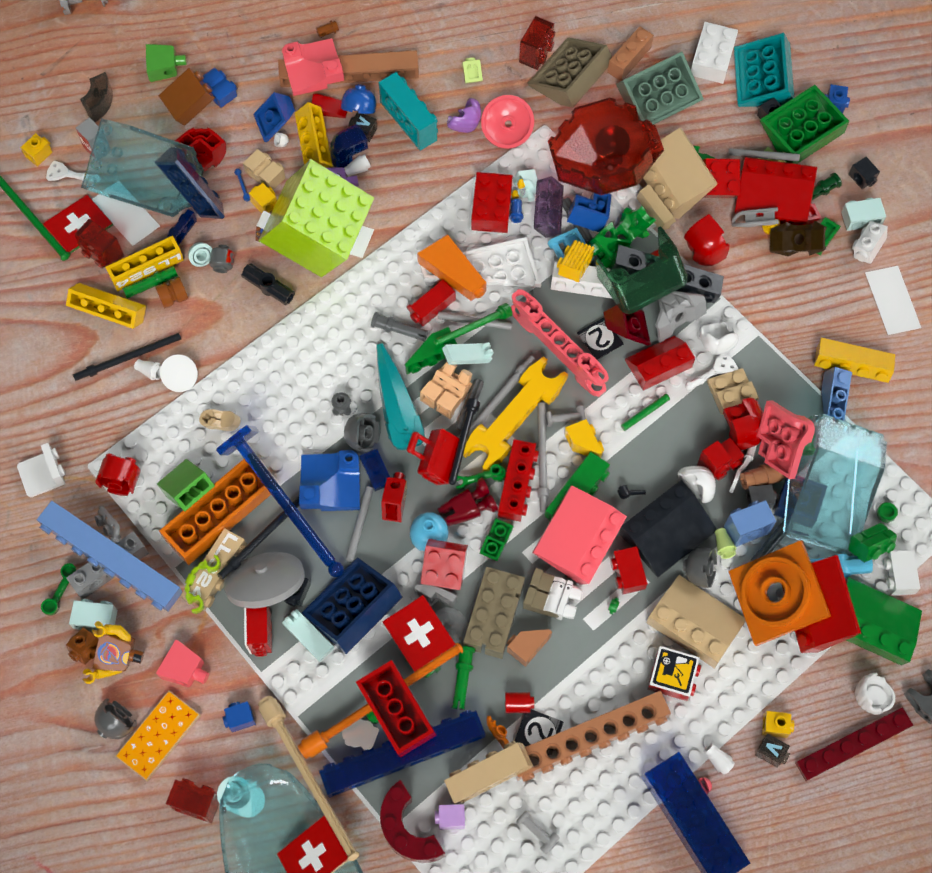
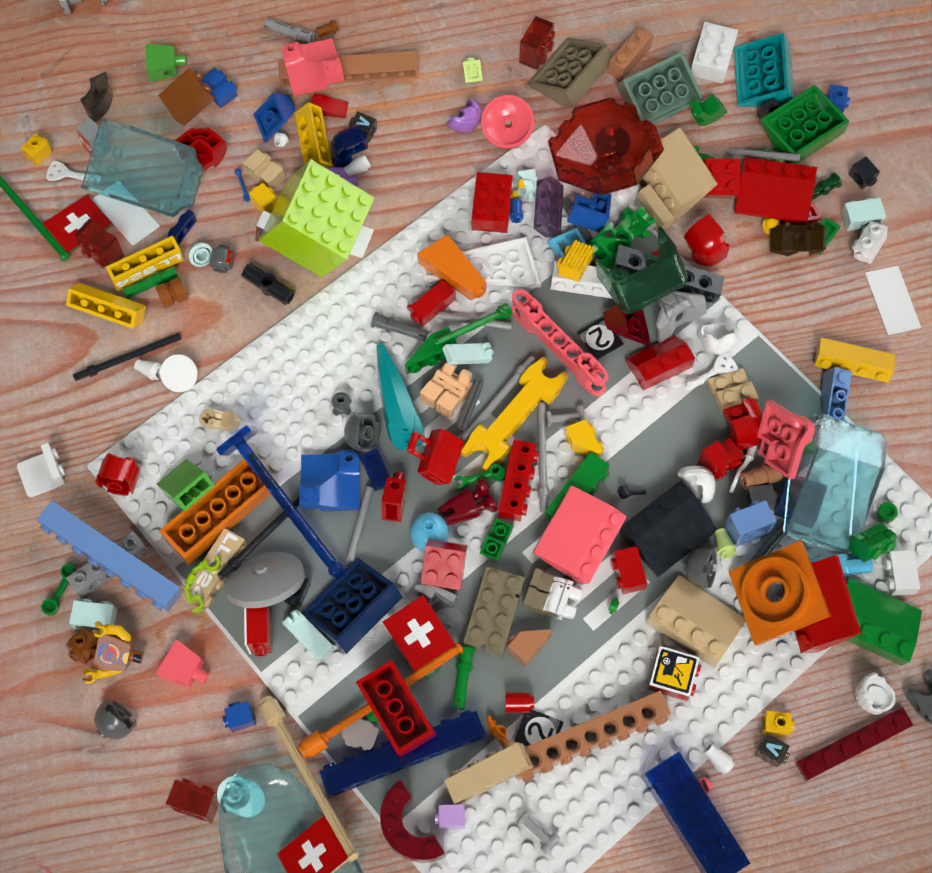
(108, 524): light grey piece -> none
(158, 736): light orange tile -> none
(190, 184): dark blue slope -> none
(296, 33): none -> light grey pin
(359, 100): blue cylinder -> none
(408, 111): teal brick -> none
(471, 407): black piece -> none
(645, 412): green bar -> none
(708, 110): none -> green brick
(753, 221): light grey piece -> none

